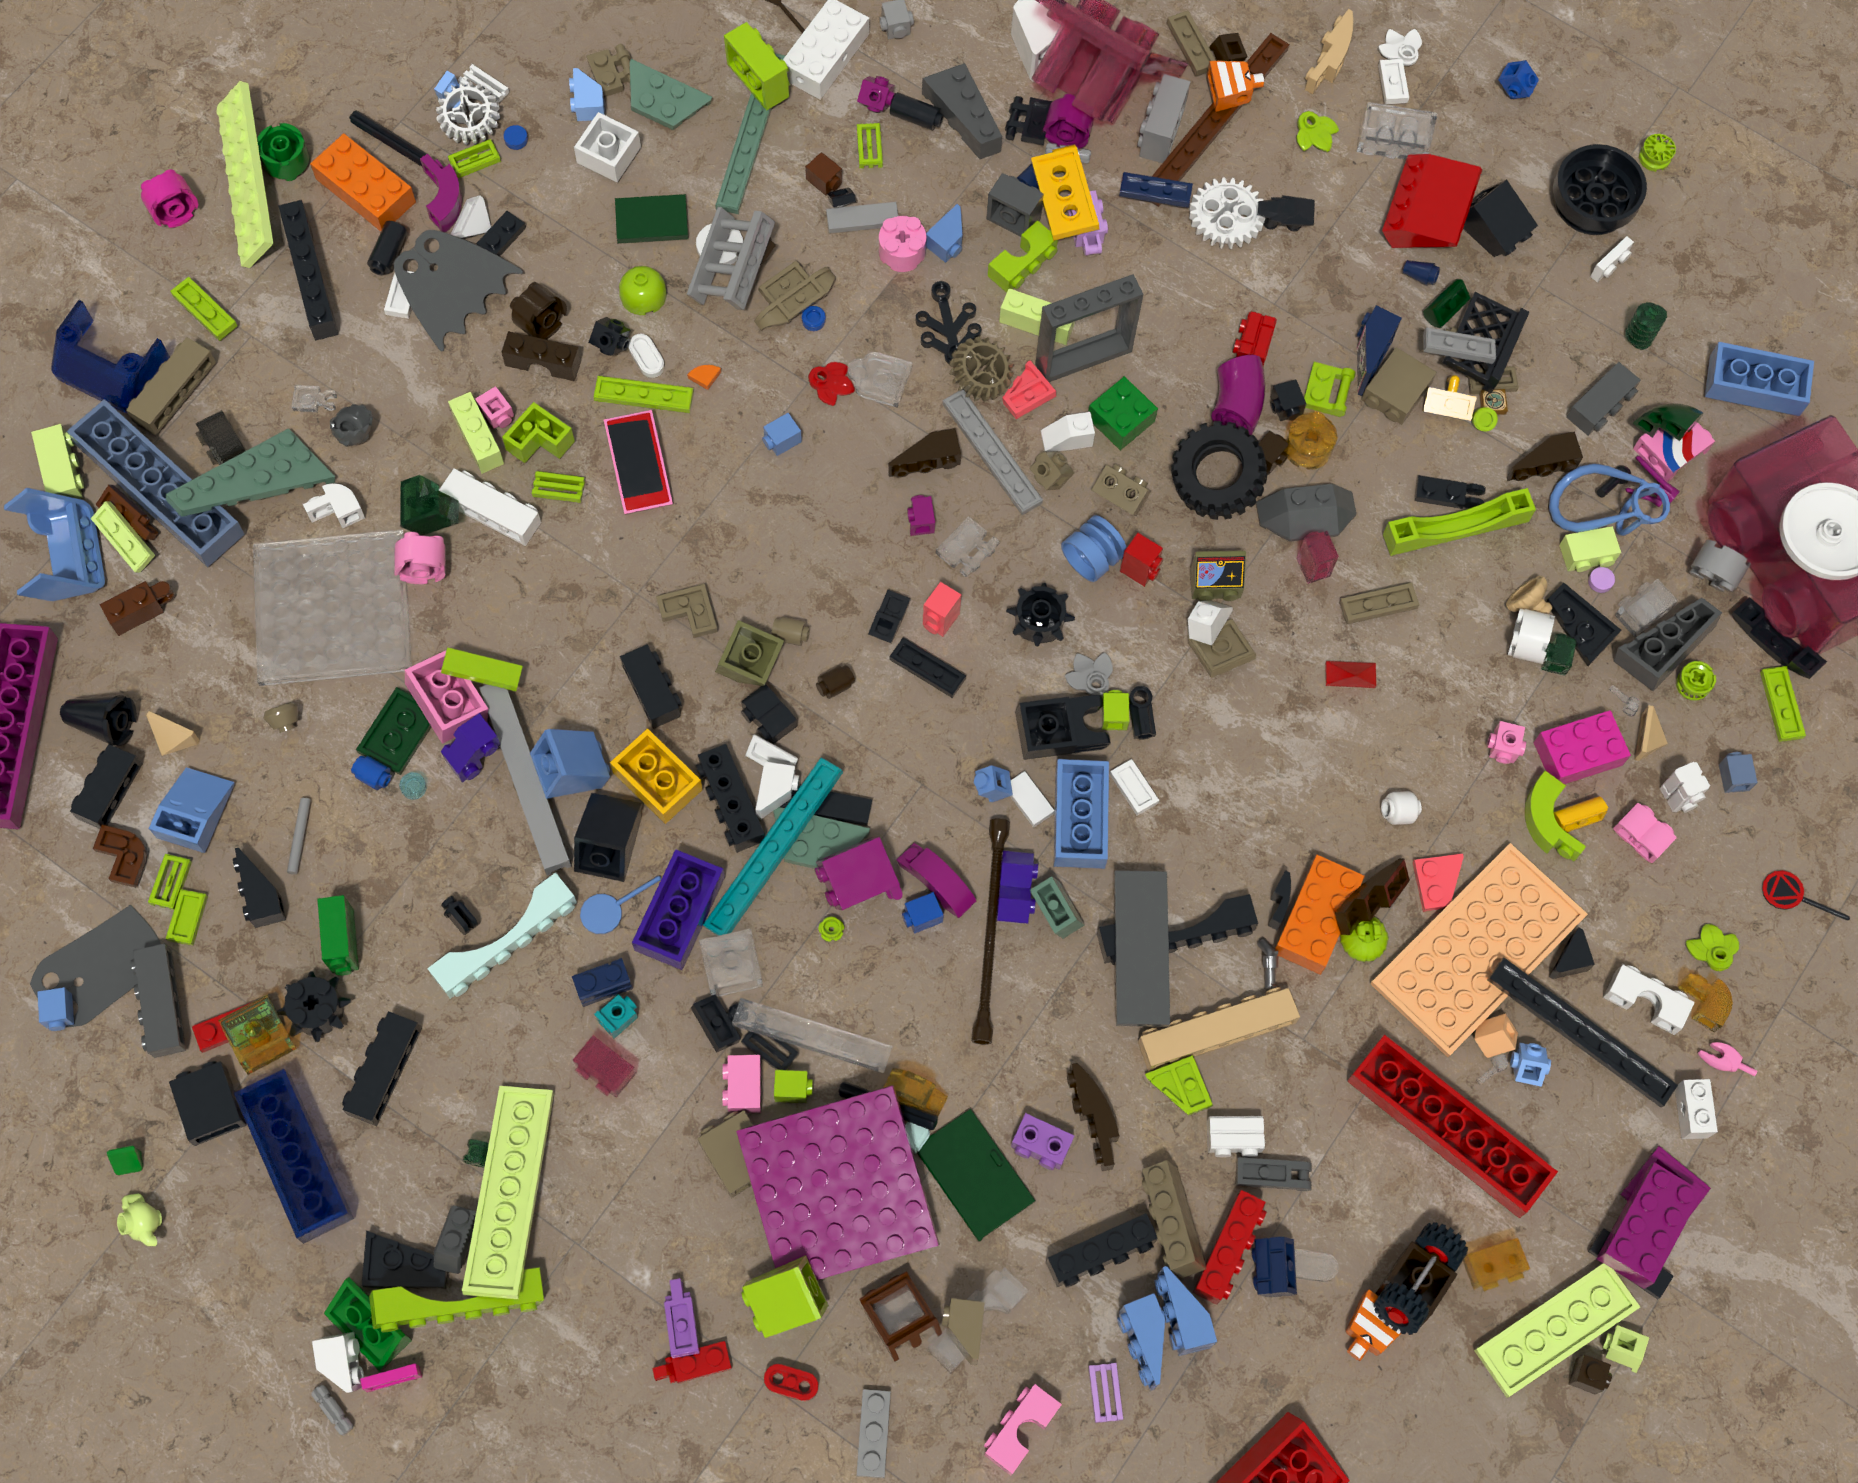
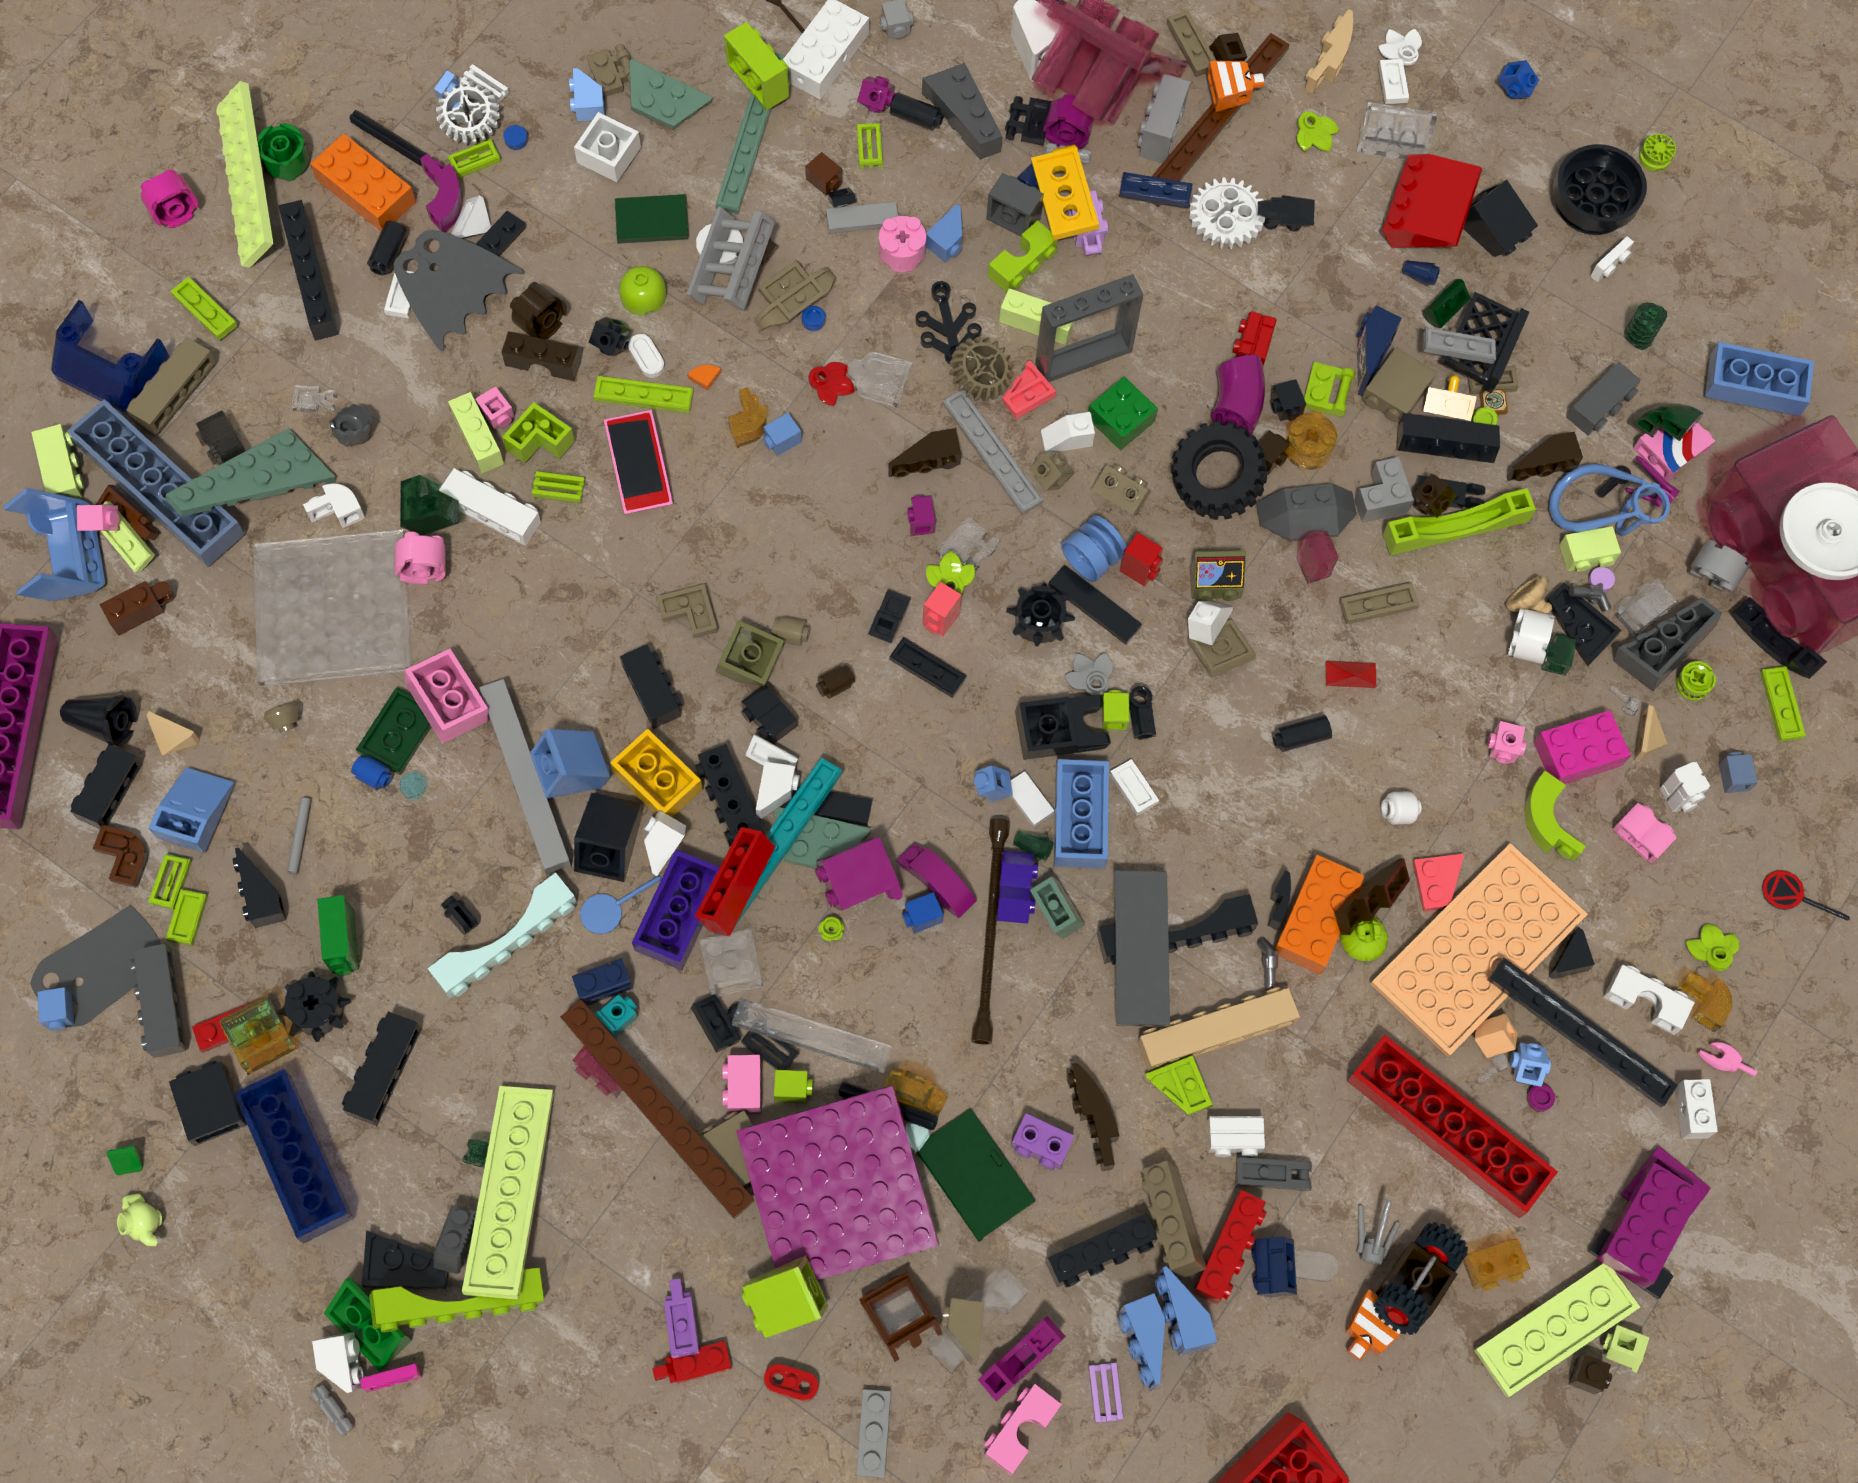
(97, 518): none -> bright pink brick
(472, 742): dark purple brick -> none
(481, 669): lime tile -> none
(657, 1109): none -> reddish brown plate
(661, 839): none -> white slope
(735, 881): none -> red brick
(749, 424): none -> clear yellow brick
(951, 572): none -> lime plate
(1021, 1358): none -> magenta arch
(1036, 844): none -> clear green cone
(1095, 604): none -> black tile
(1302, 733): none -> black brick
(1373, 1250): none -> light grey plant
(1389, 494): none -> light grey brick
(1433, 496): none -> dark brown brick
(1448, 438): none -> black brick
(1540, 1098): none -> magenta tile
(1581, 814): yellow brick -> none
(1592, 593): none -> flat silver piece

